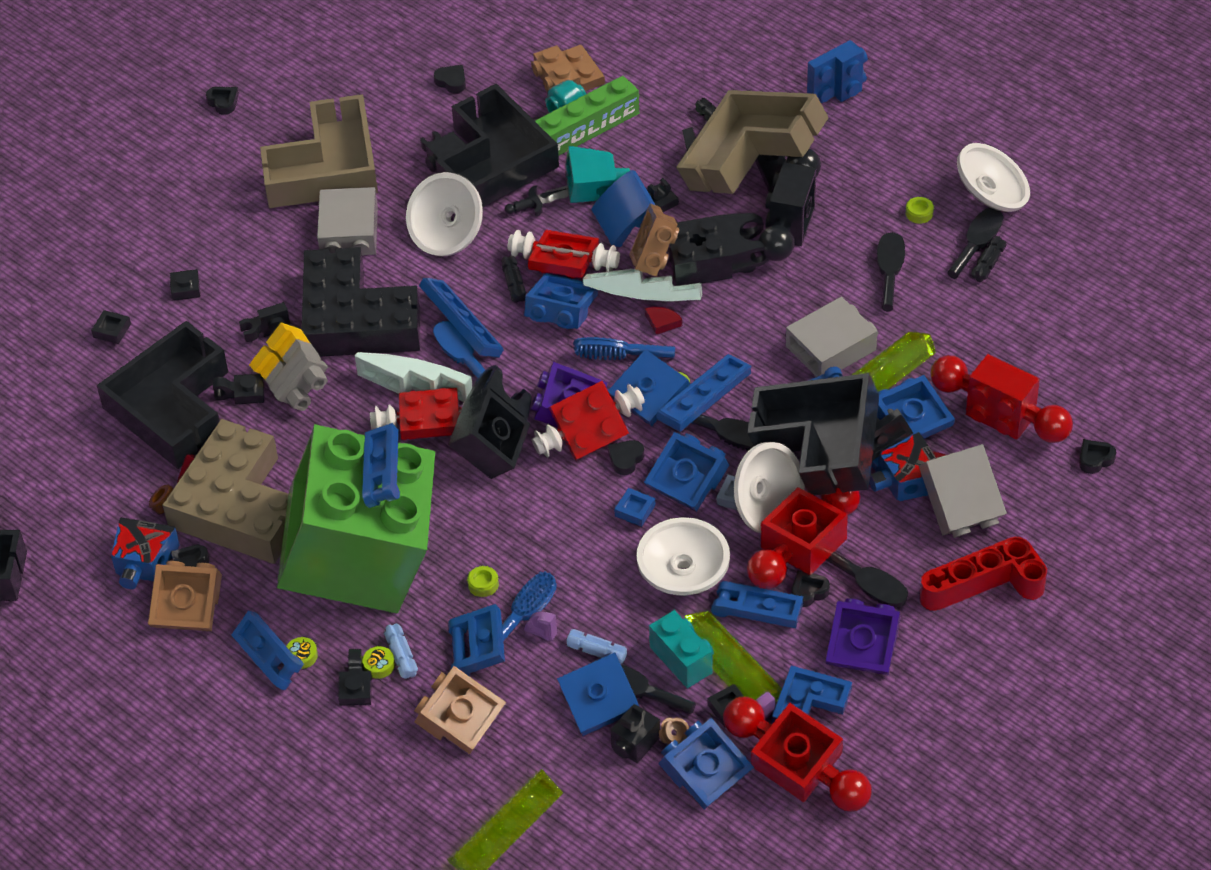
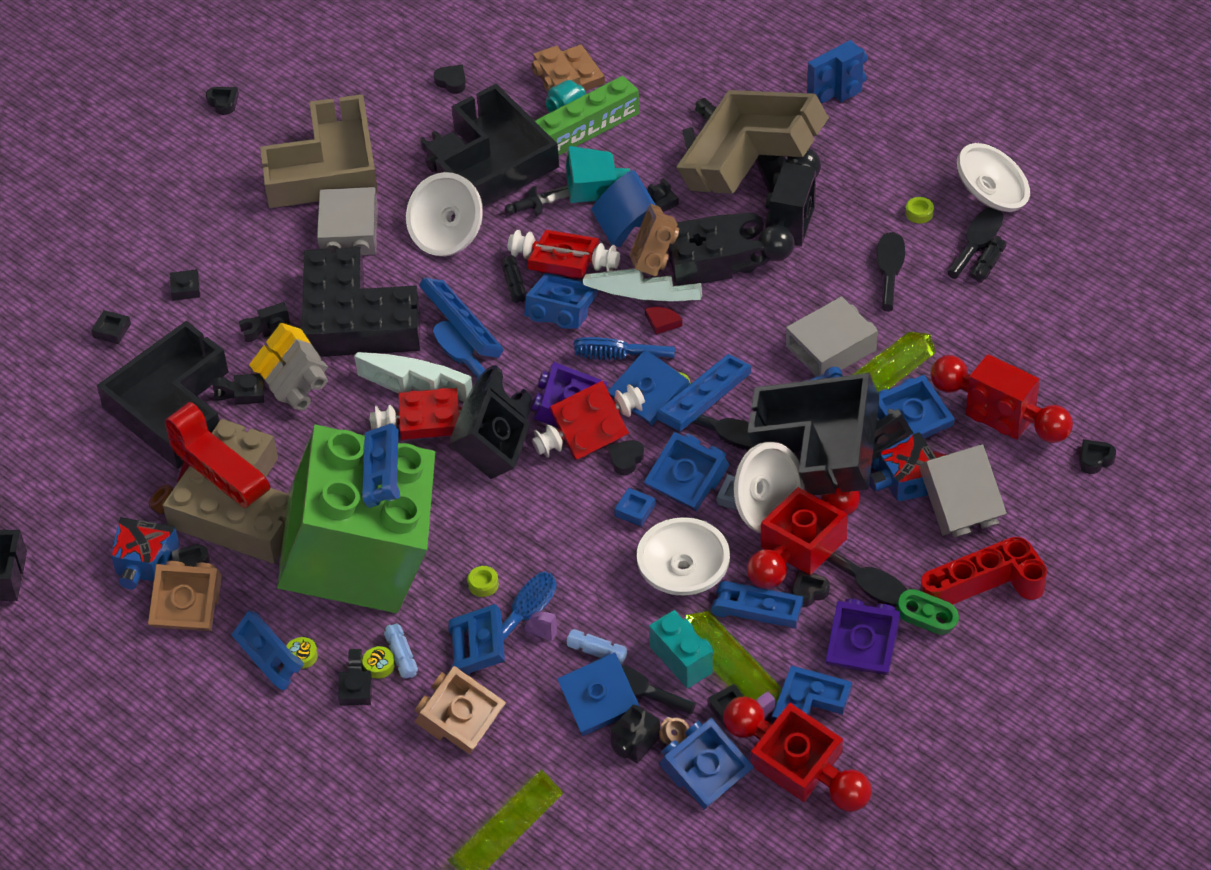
(213, 458): none -> red beam
(927, 609): none -> green plate

